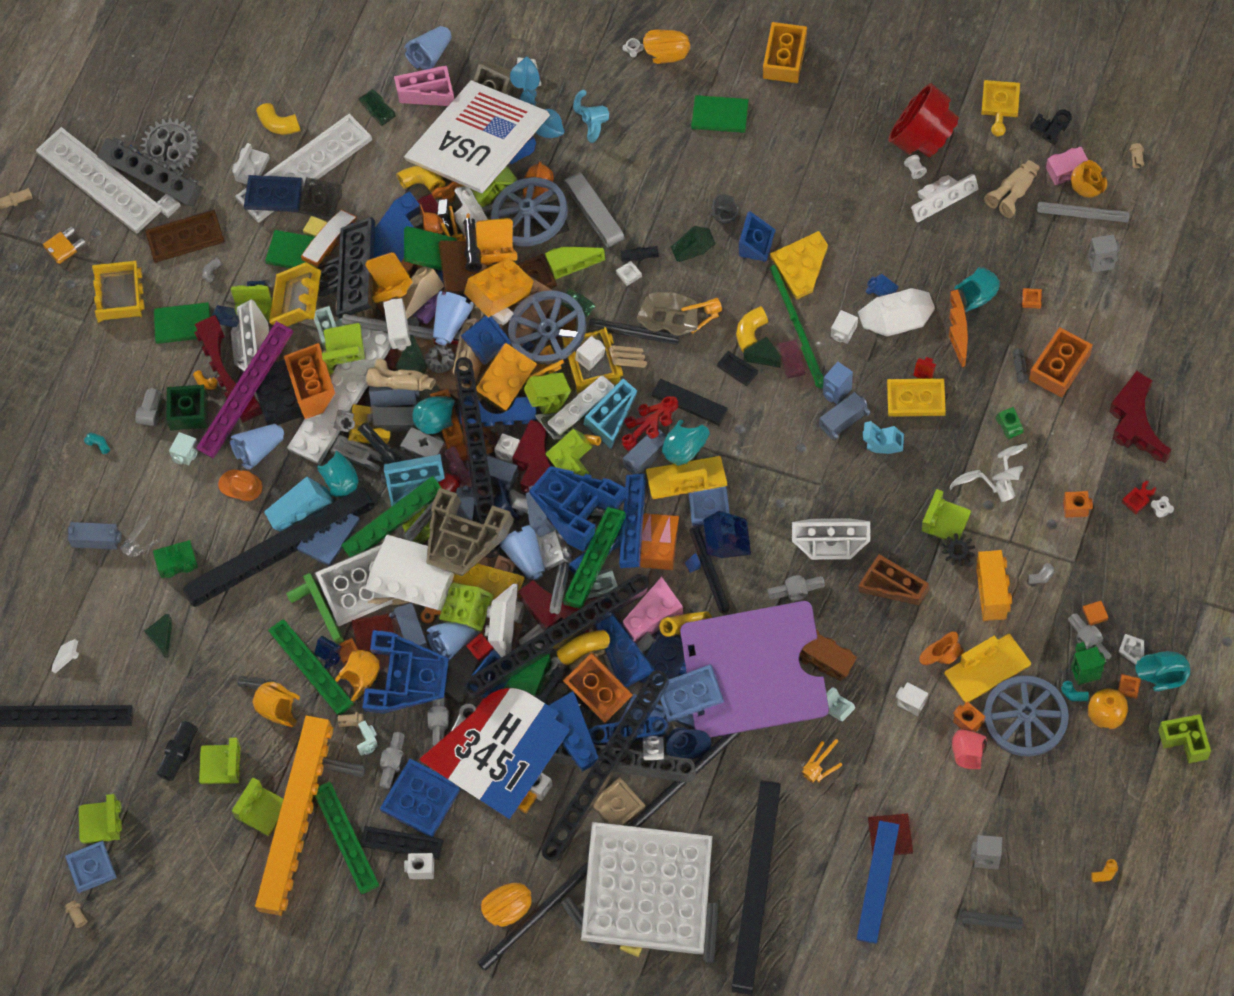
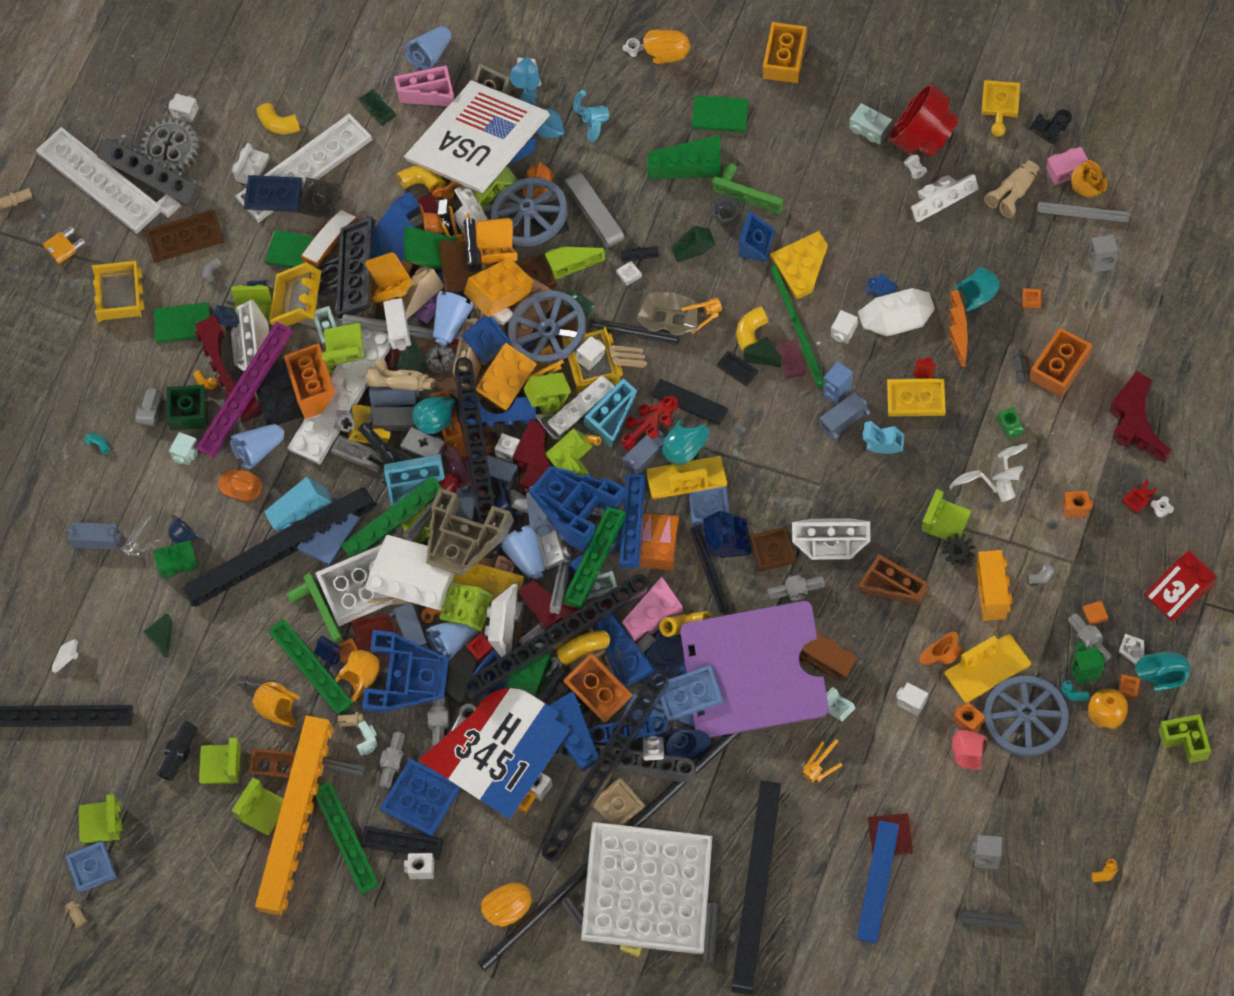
(180, 531): none -> dark blue piece
(183, 108): none -> white brick
(275, 757): none -> dark orange piece
(314, 226): light yellow tile -> none
(339, 475): teal hair -> none
(686, 160): none -> green wedge
(693, 563): blue piece -> none
(745, 194): none -> bright green piece
(772, 549): none -> reddish brown tile
(870, 124): none -> light aqua brick
(1137, 155): tan pin -> none
(1181, 586): none -> red slope

